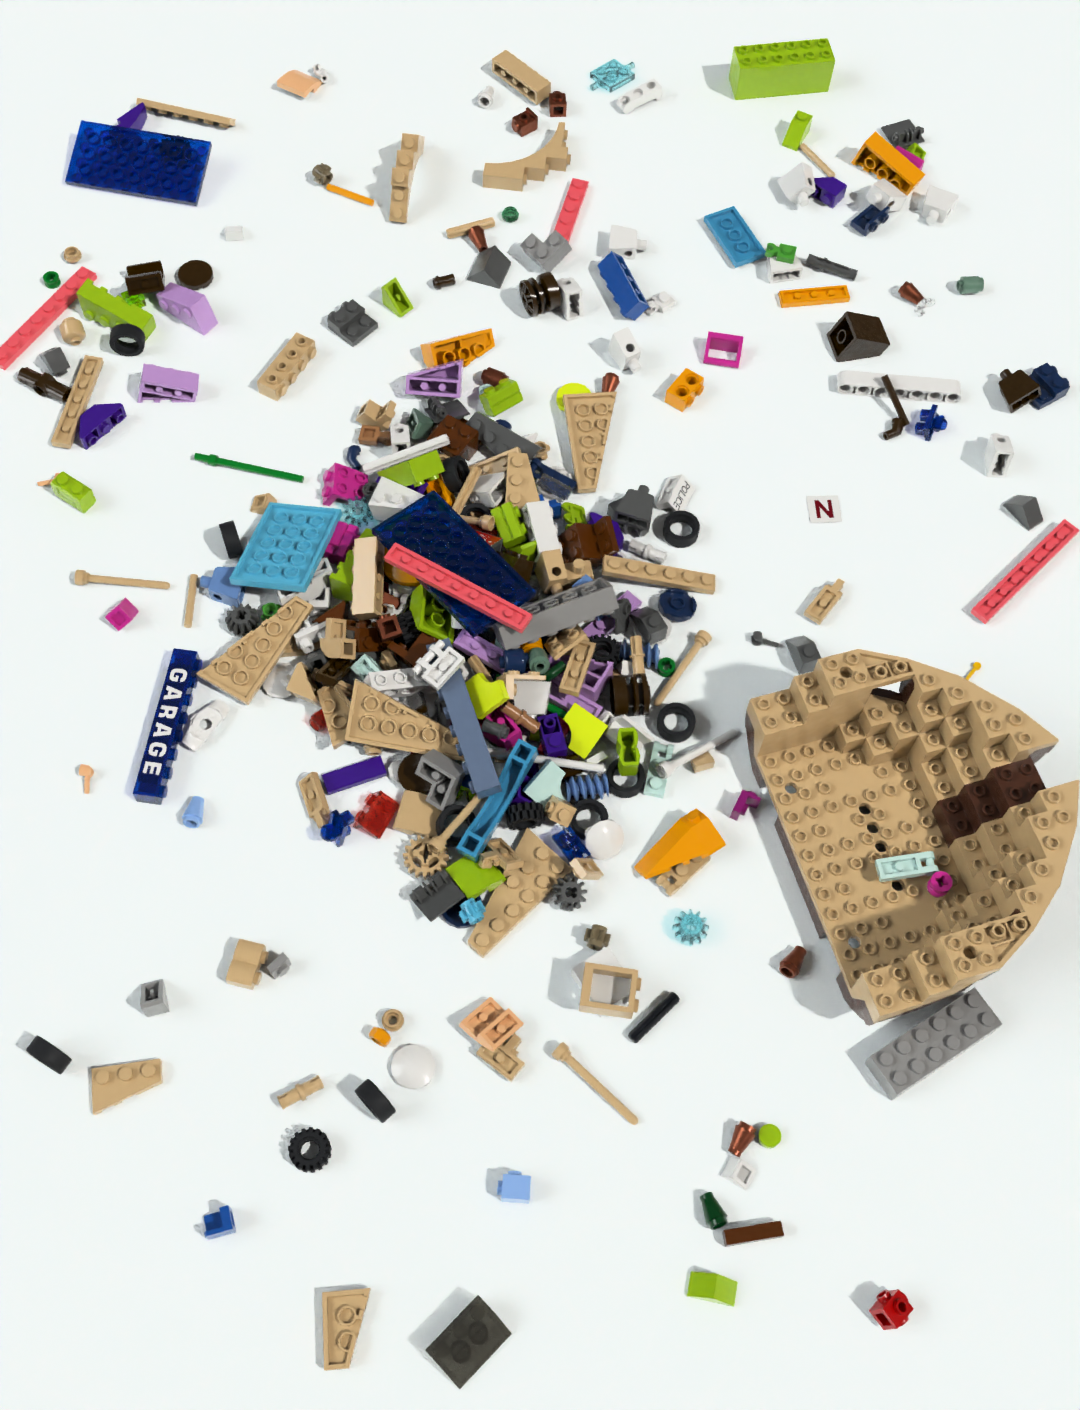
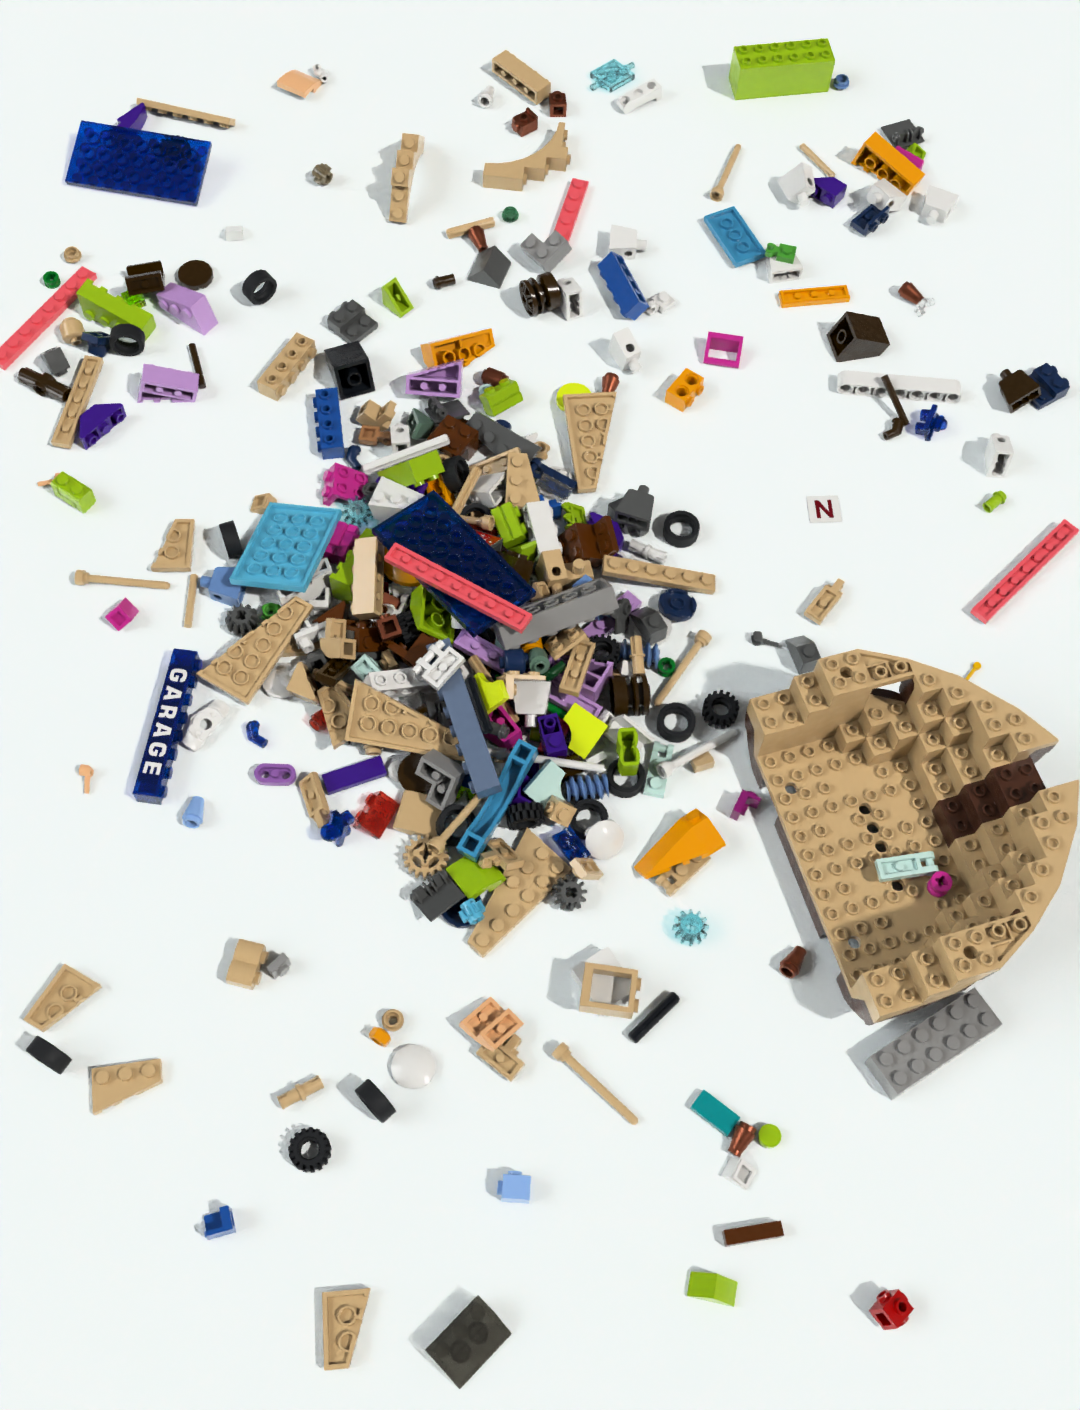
(60, 997): none -> tan wing
(98, 342): none -> dark blue slope
(154, 998): light grey slope -> none
(177, 549): none -> tan wing
(197, 366): none -> dark brown bar
(214, 460): green bar -> none
(253, 281): none -> black tyre
(253, 735): none -> clear blue arm
(275, 773): none -> medium lavender plate
(329, 422): none -> blue brick
(349, 194): light orange bar -> none
(350, 370): none -> black slope
(478, 705): none -> black axle
(520, 717): medium nougat pin -> none
(541, 591): none -> tan slope
(597, 937): dark tan gear -> none
(675, 493): white panel -> none
(713, 1212): dark green cone -> none
(715, 1113): none -> teal tile
(718, 192): none -> tan piece
(723, 699): none -> black tyre
(797, 130): lime slope -> none
(835, 268): dark grey pin -> none
(841, 81): none -> medium blue plate
(970, 284): sand green brick -> none
(998, 498): none -> lime pin
(1025, 510): dark grey slope -> none

